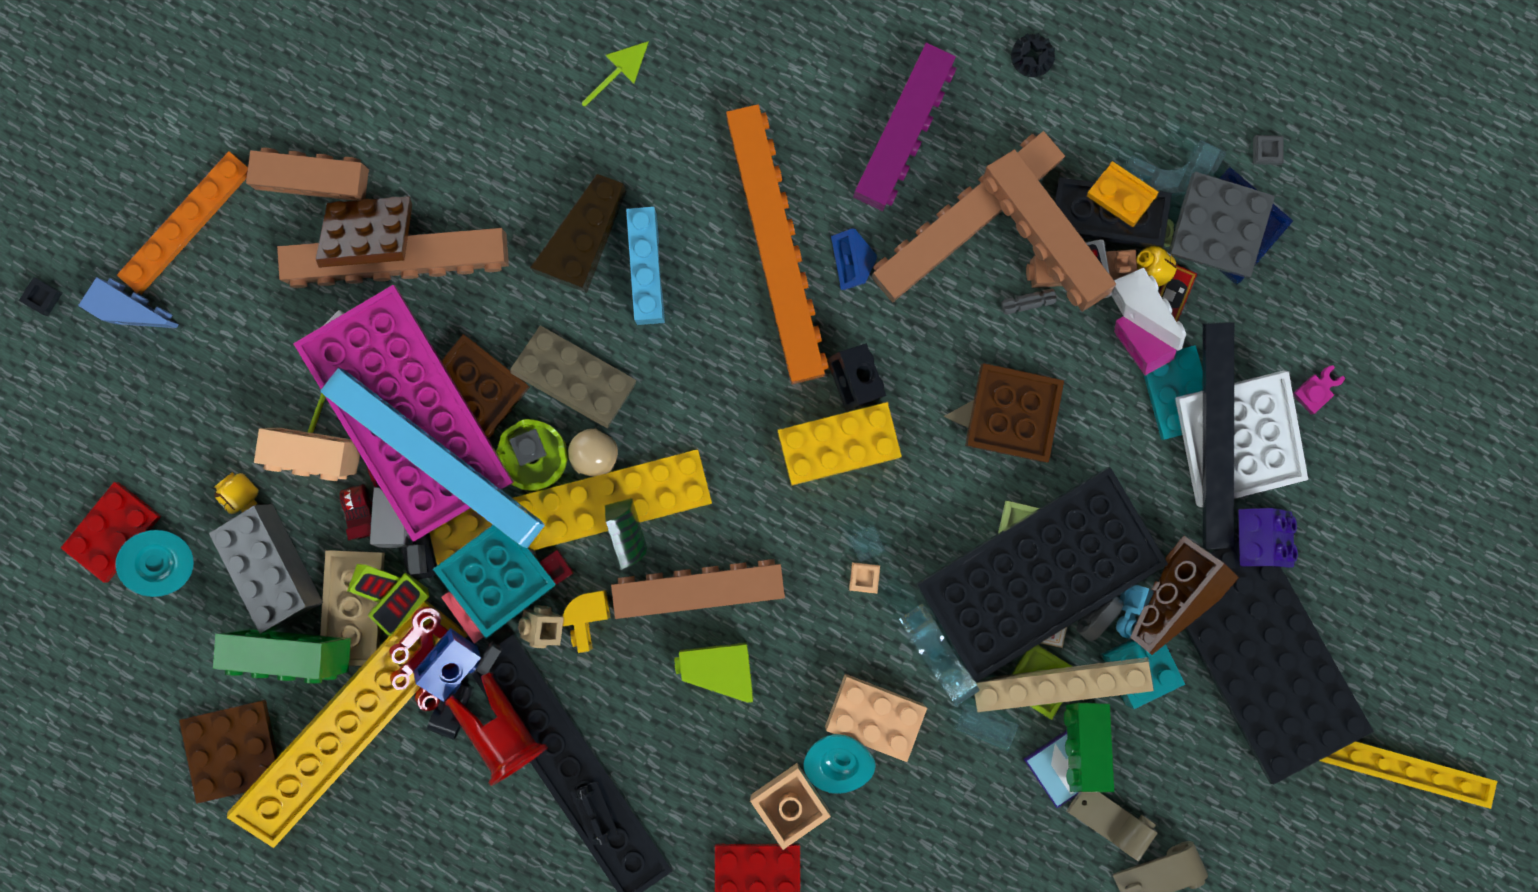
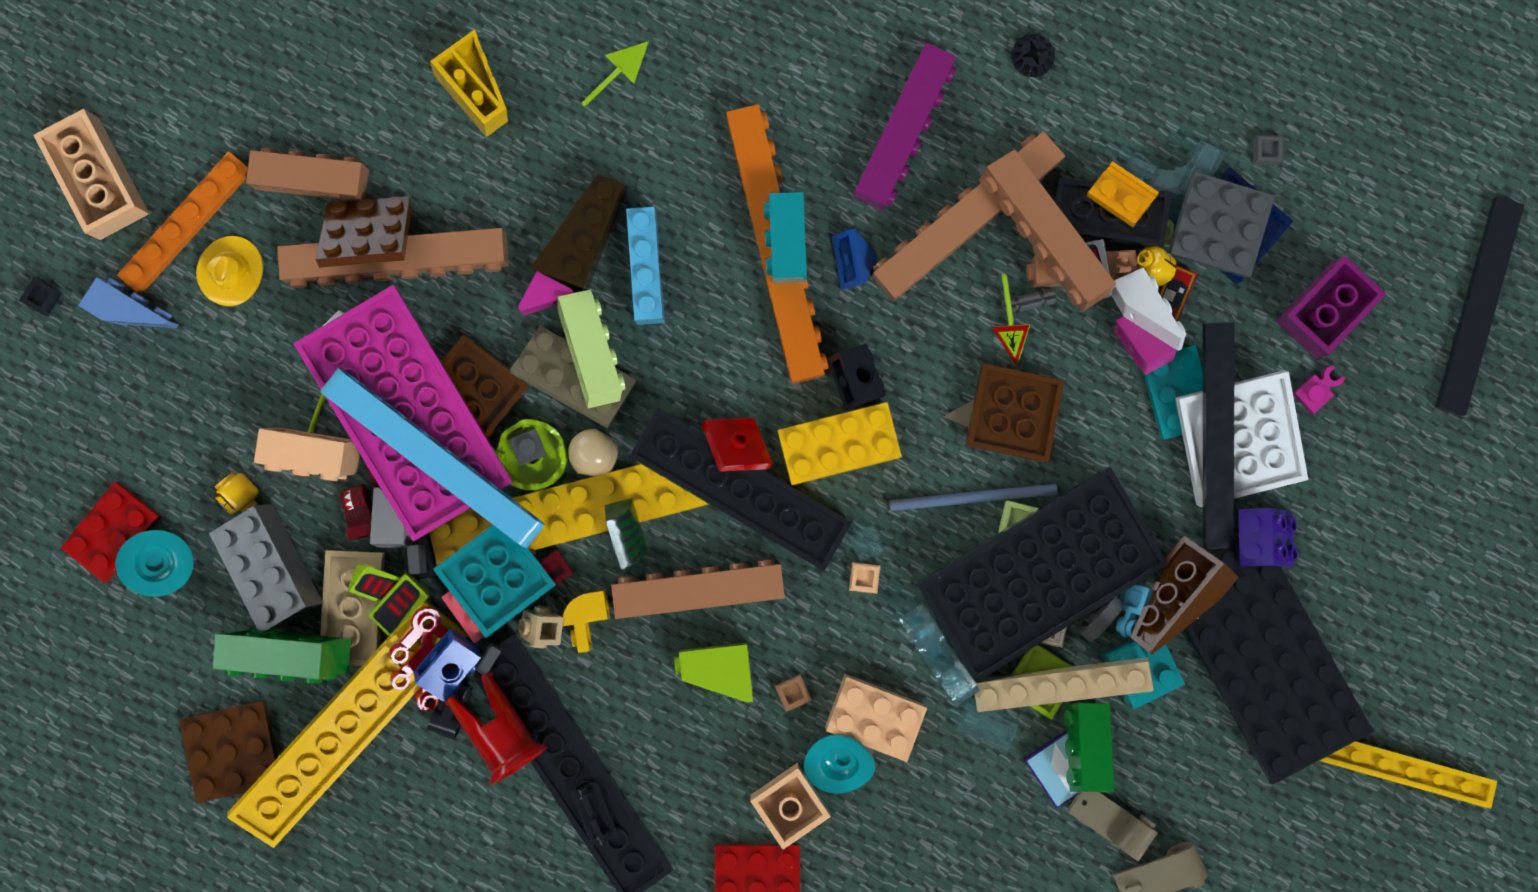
(91, 174): none -> light nougat brick
(230, 270): none -> yellow hat
(469, 81): none -> yellow wedge
(542, 294): none -> dark pink slope
(590, 349): none -> yellowish green brick
(736, 444): none -> red plate
(747, 496): none -> black plate
(786, 237): none -> teal brick
(793, 692): none -> medium nougat tile
(973, 497): none -> sand blue piece
(1011, 336): none -> piece
(1330, 307): none -> magenta brick
(1479, 306): none -> black tile

